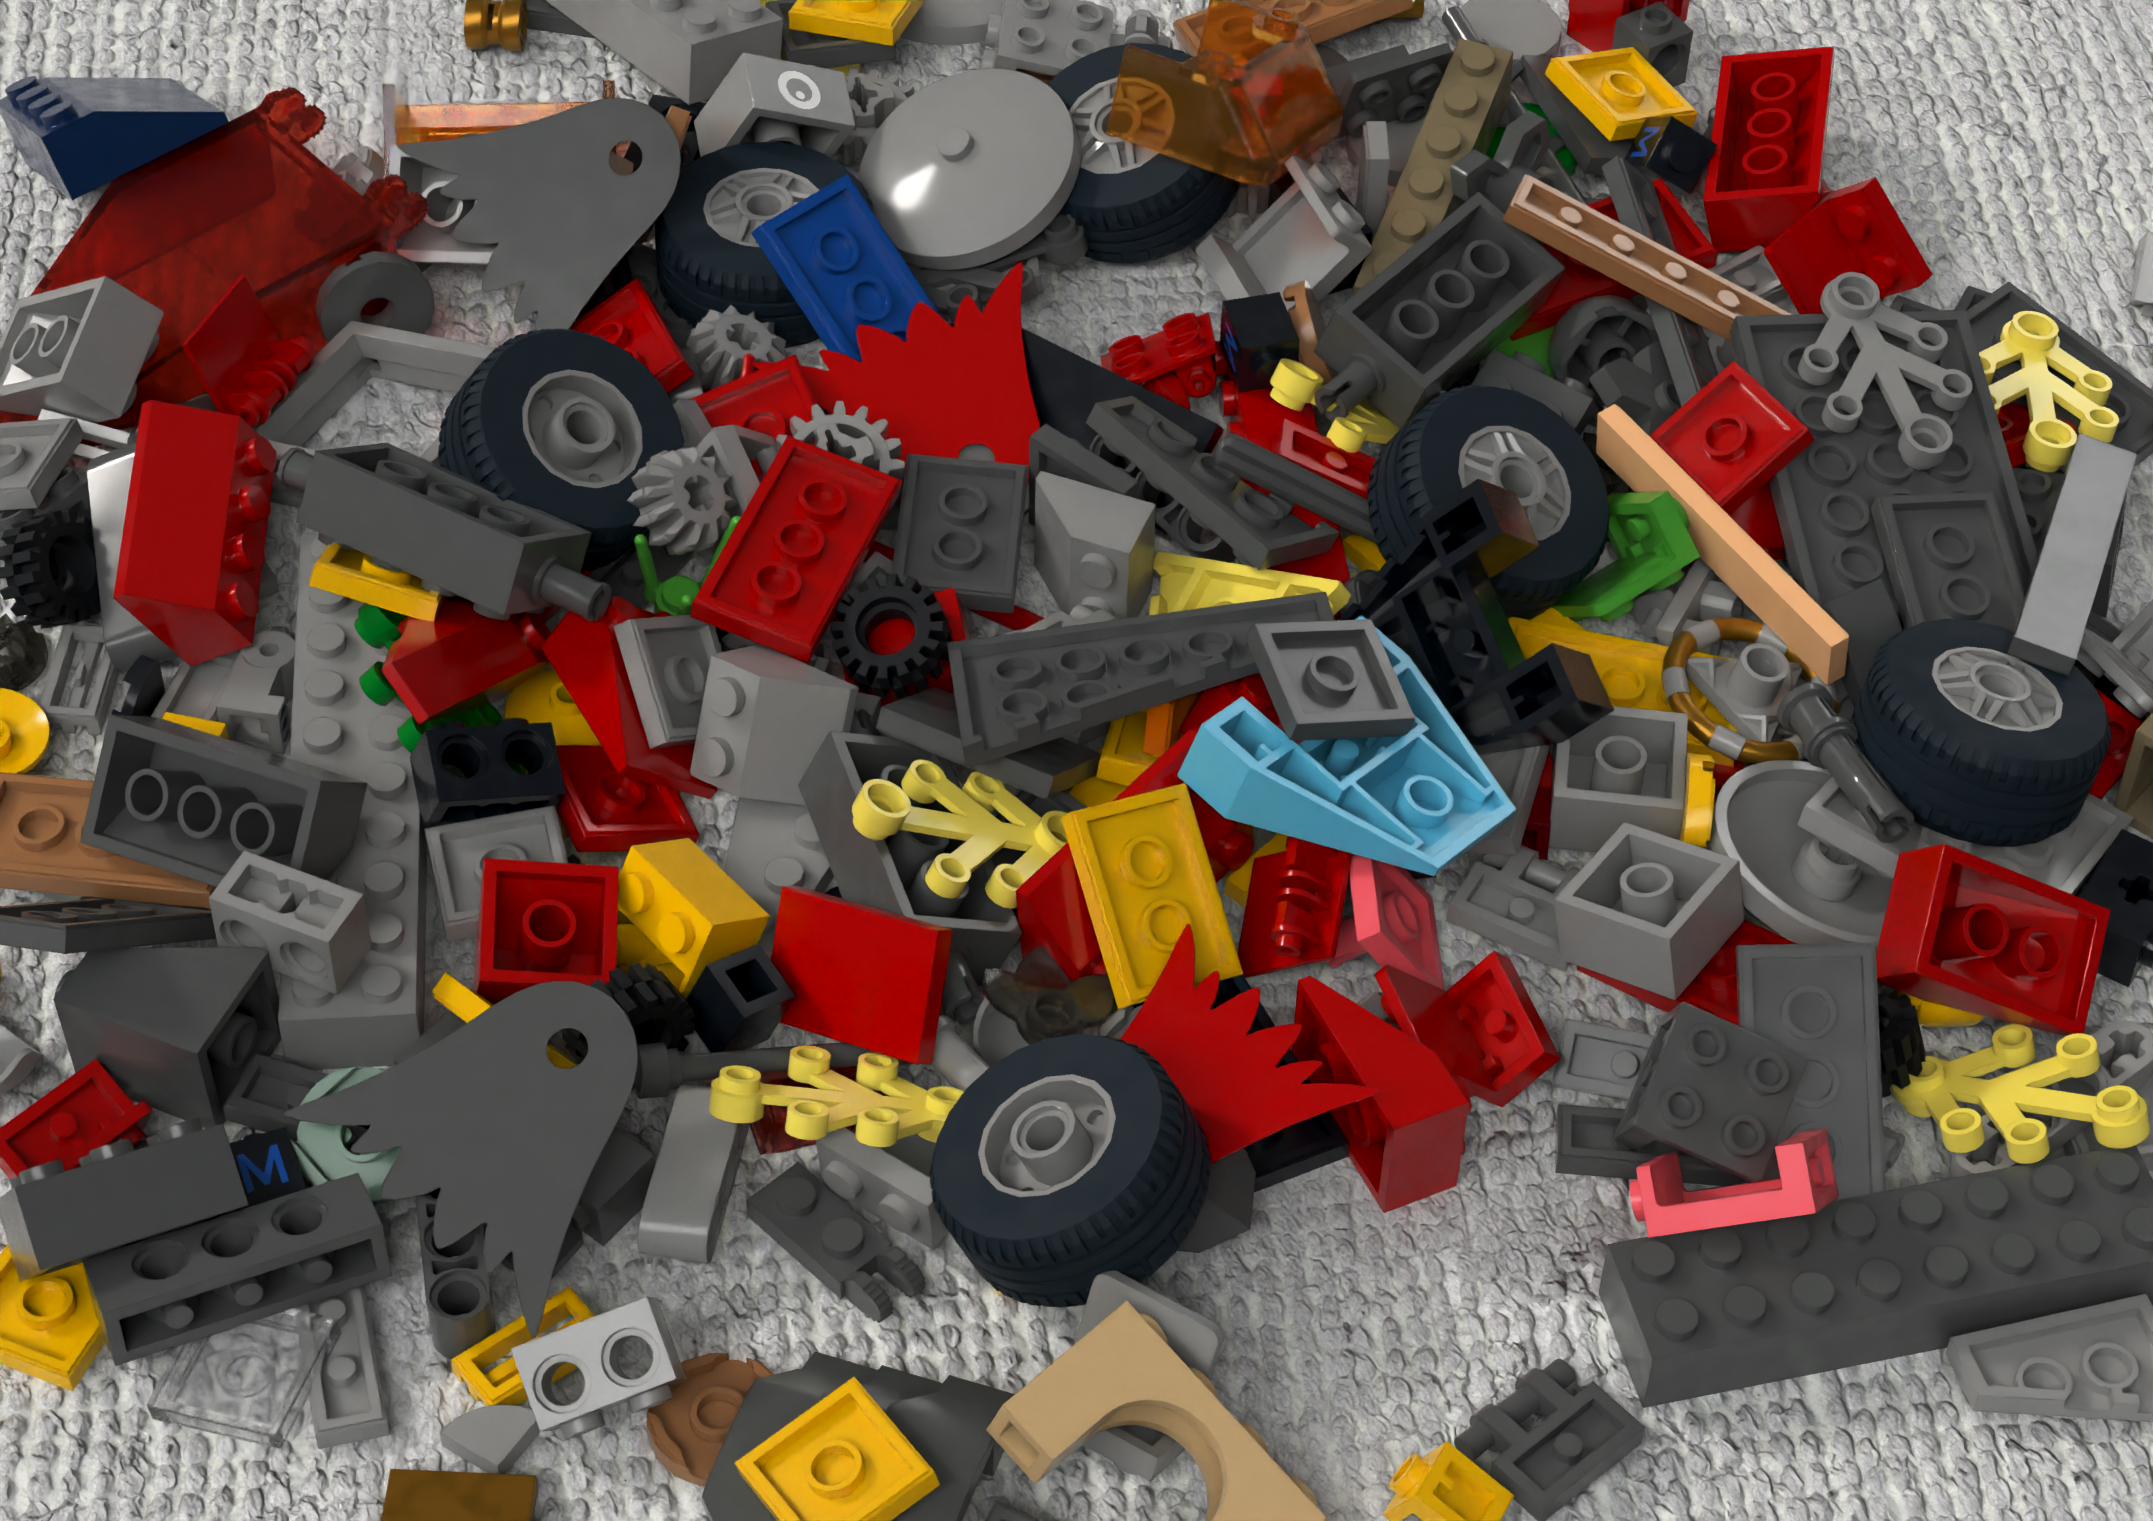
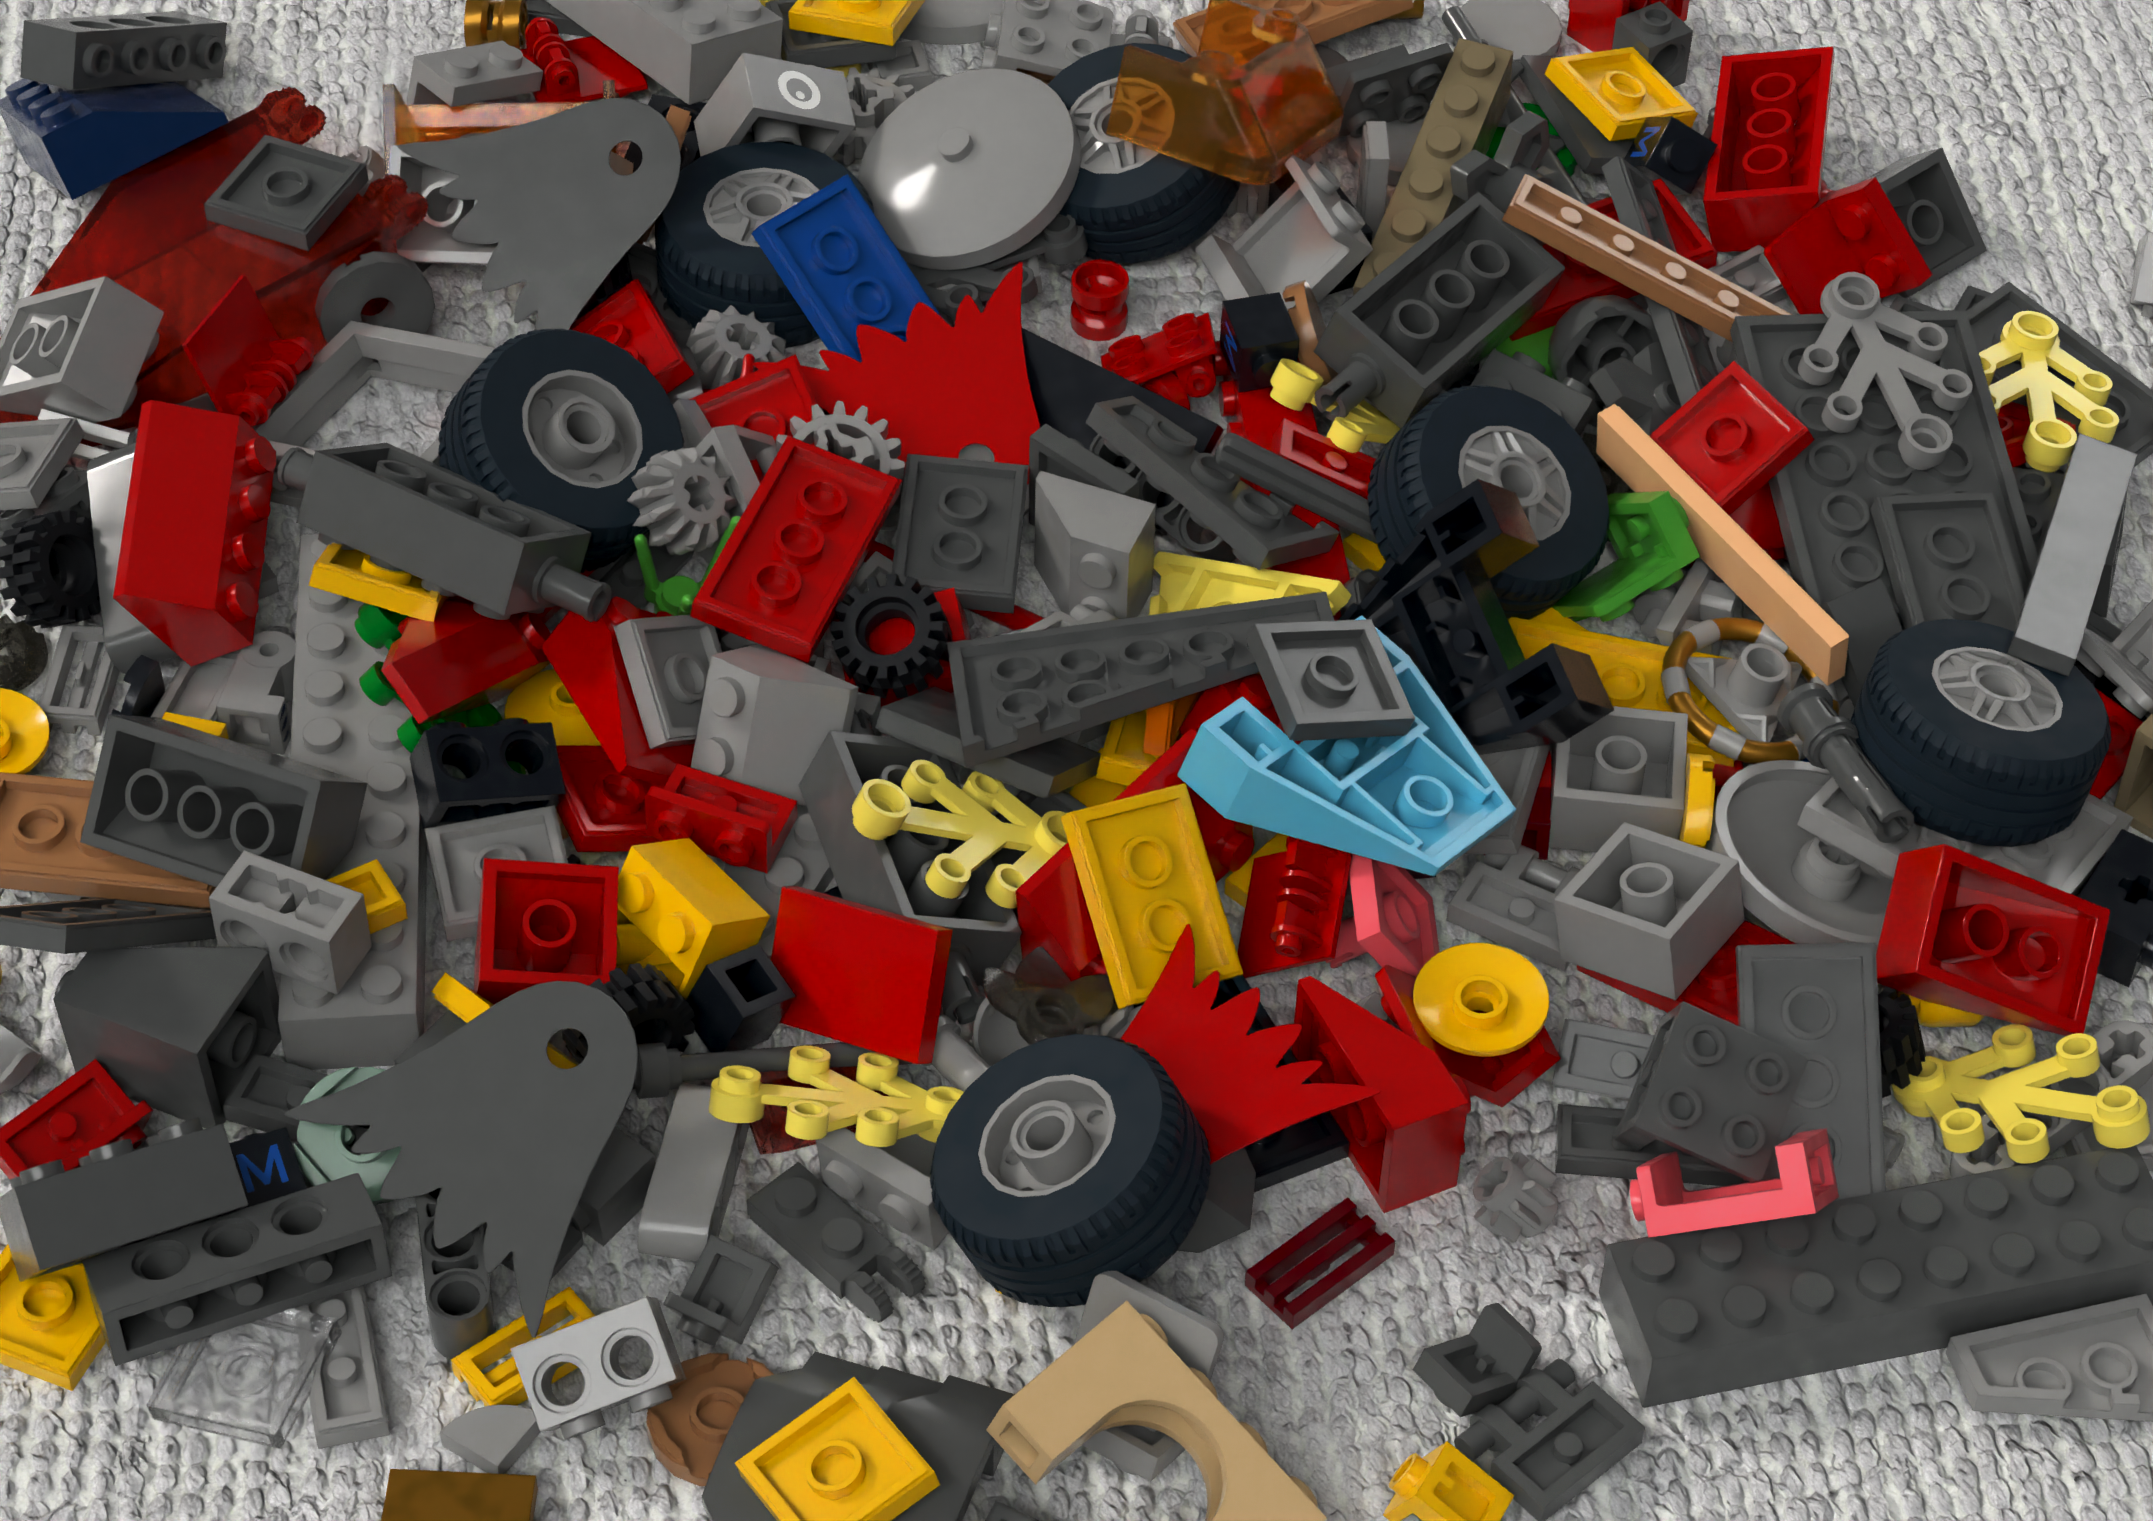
(122, 49): none -> dark grey brick
(286, 192): none -> dark grey tile
(381, 897): none -> yellow tile
(472, 75): none -> light grey bracket
(577, 66): none -> red hinge
(721, 817): none -> red bracket
(722, 1293): none -> dark grey bracket
(909, 65): none -> light grey tile
(1099, 309): none -> red wheel
(1339, 1218): none -> dark red tile
(1480, 1365): none -> dark grey bracket
(1484, 980): none -> yellow dish
(1515, 1197): none -> light grey gear
(1932, 211): none -> dark grey slope

